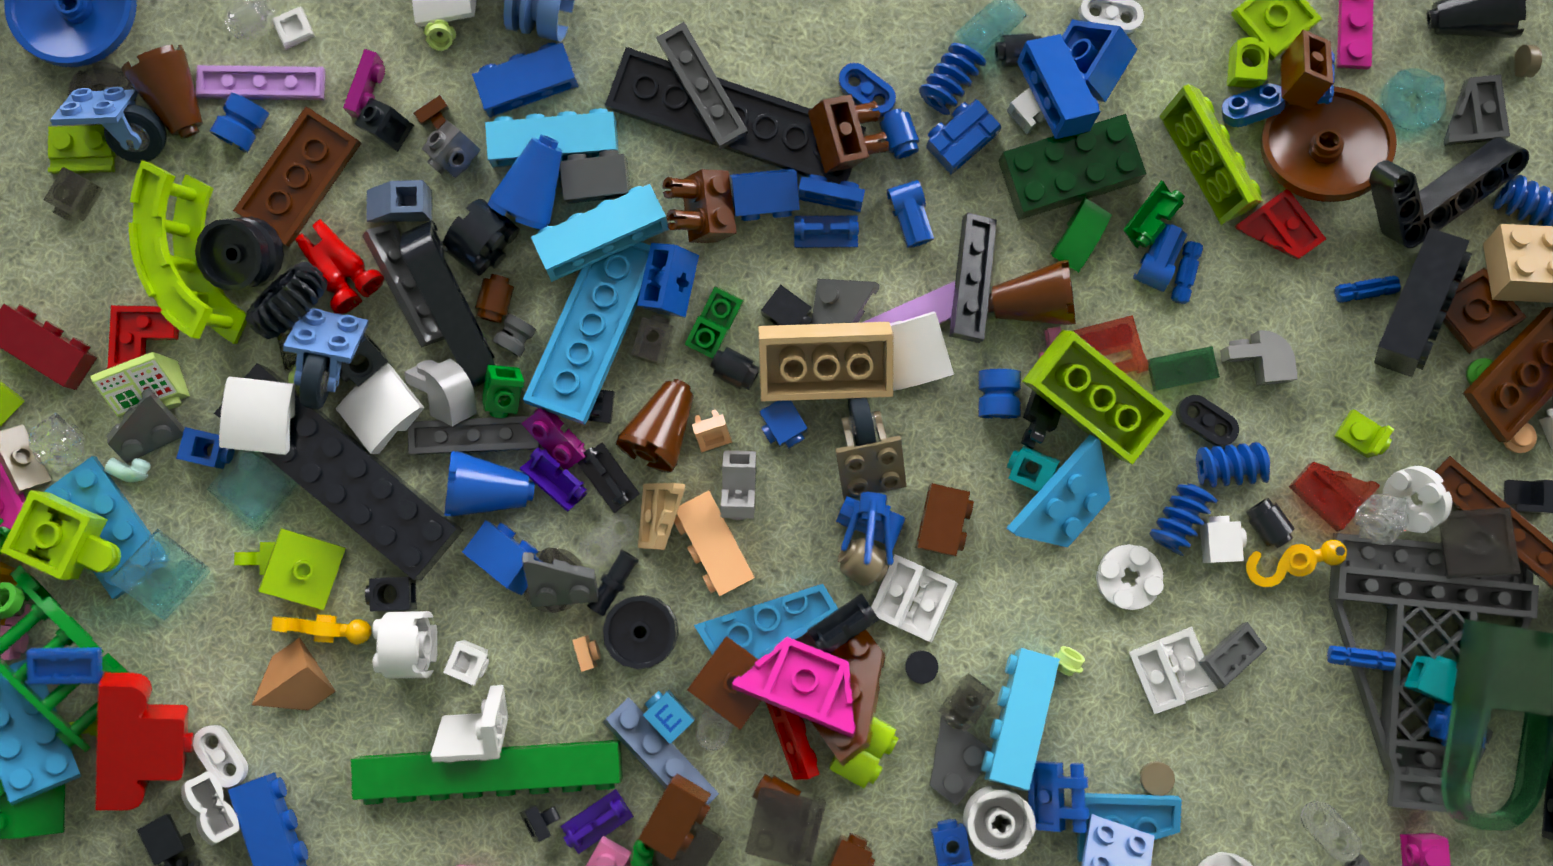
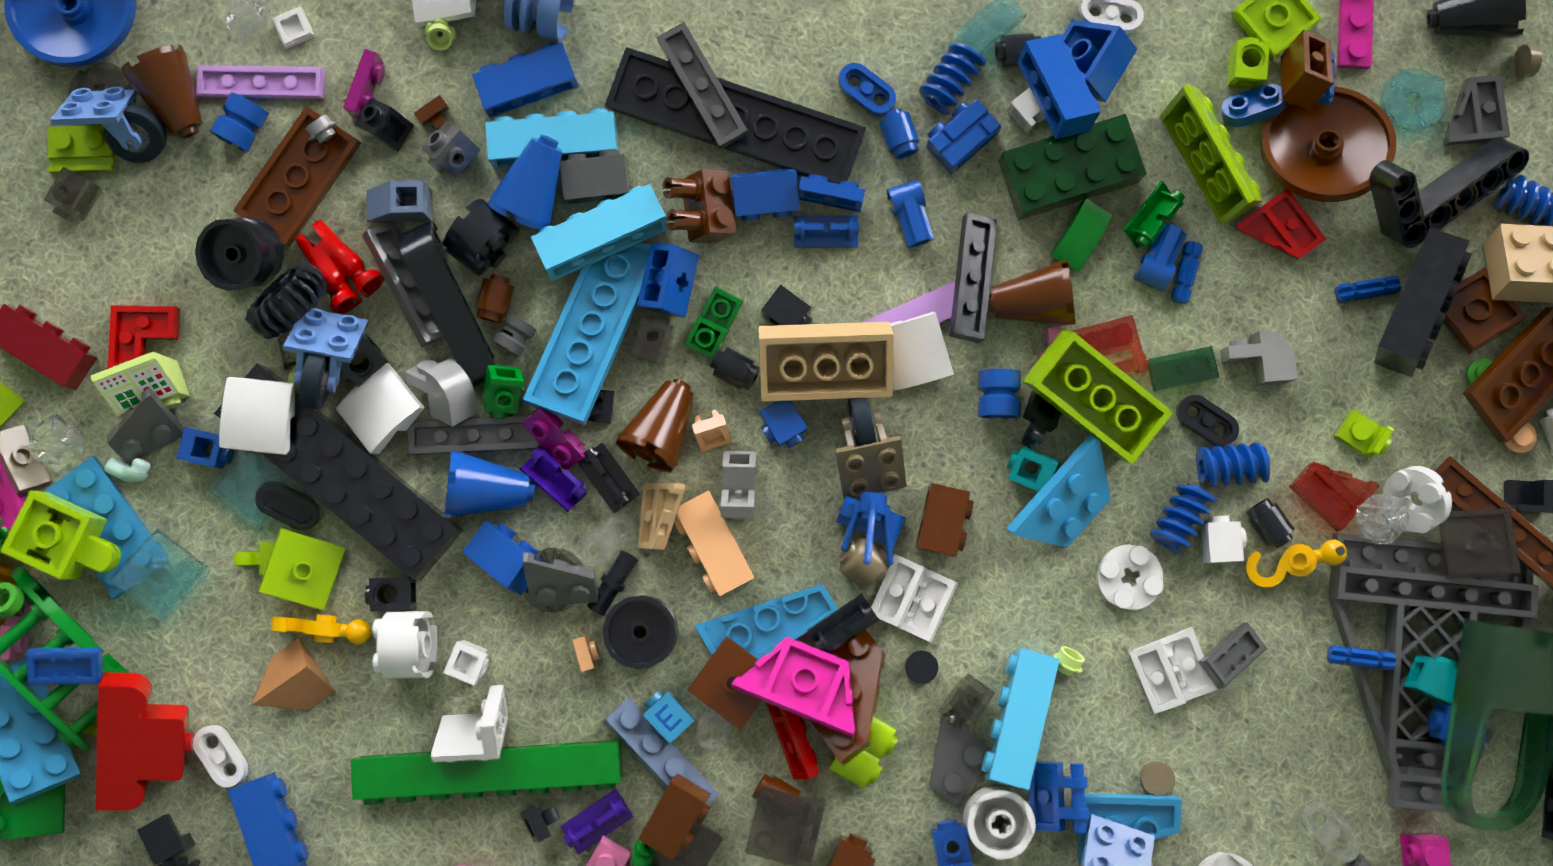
(183, 295): lime fence -> none
(213, 816): white brick -> none
(287, 505): none -> black tile
(321, 129): none -> light grey plate
(839, 132): reddish brown brick -> none
(841, 300): dark grey wing -> none

